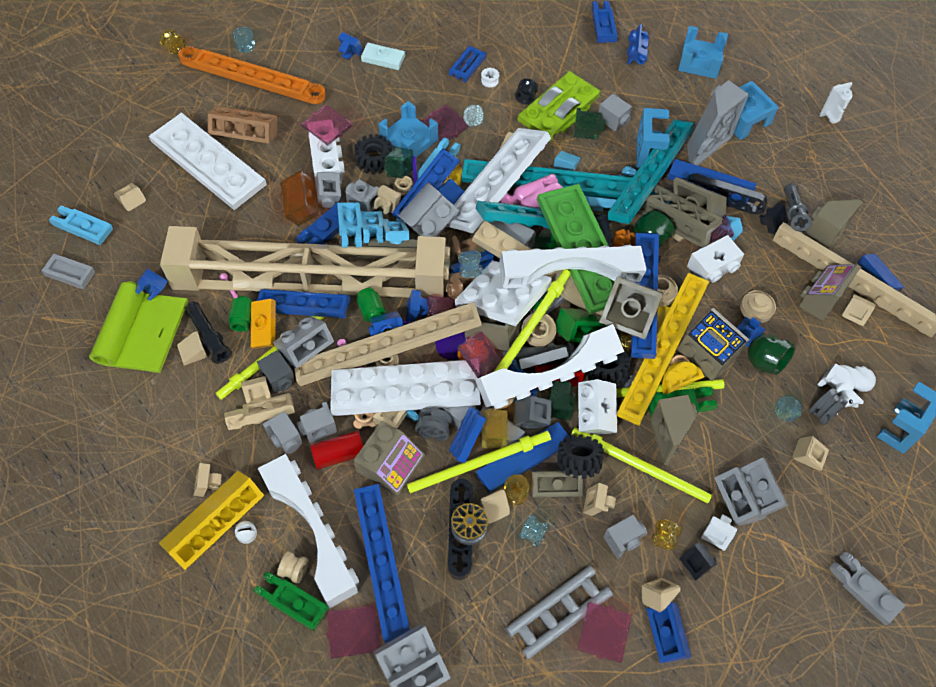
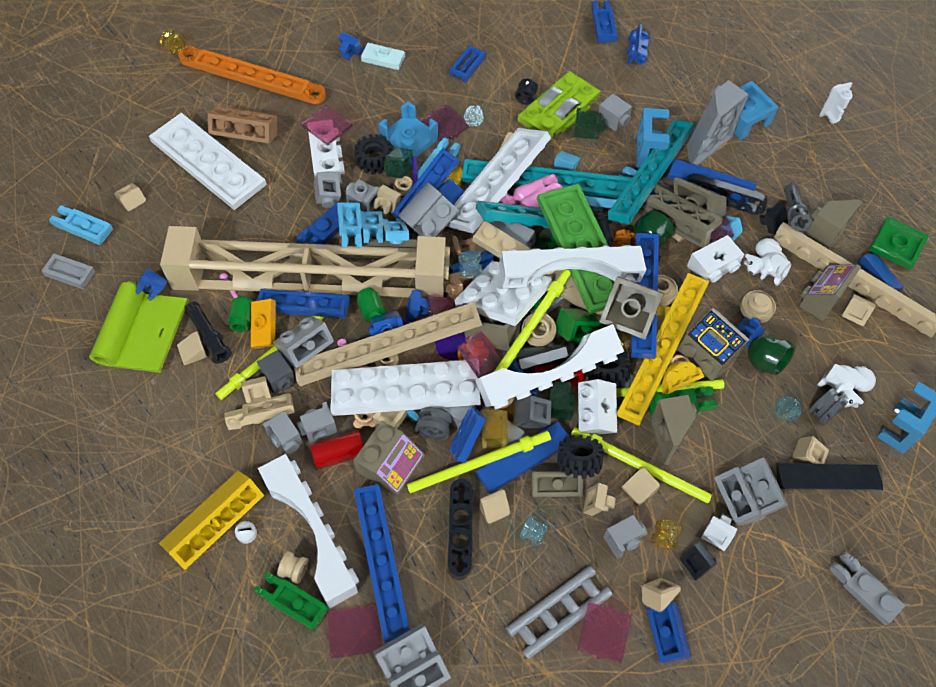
(205, 480): tan tile -> none
(244, 39): clear light blue wheel -> none
(299, 198): clear orange brick -> none
(469, 524): dark grey wheel -> none
(490, 82): white bush -> none
(516, 496): clear yellow wheel -> none
(641, 486): none -> tan slope
(701, 56): dark azure panel -> none
(771, 263): none -> white animal
(828, 476): none -> black slope
(899, 243): none -> green plate

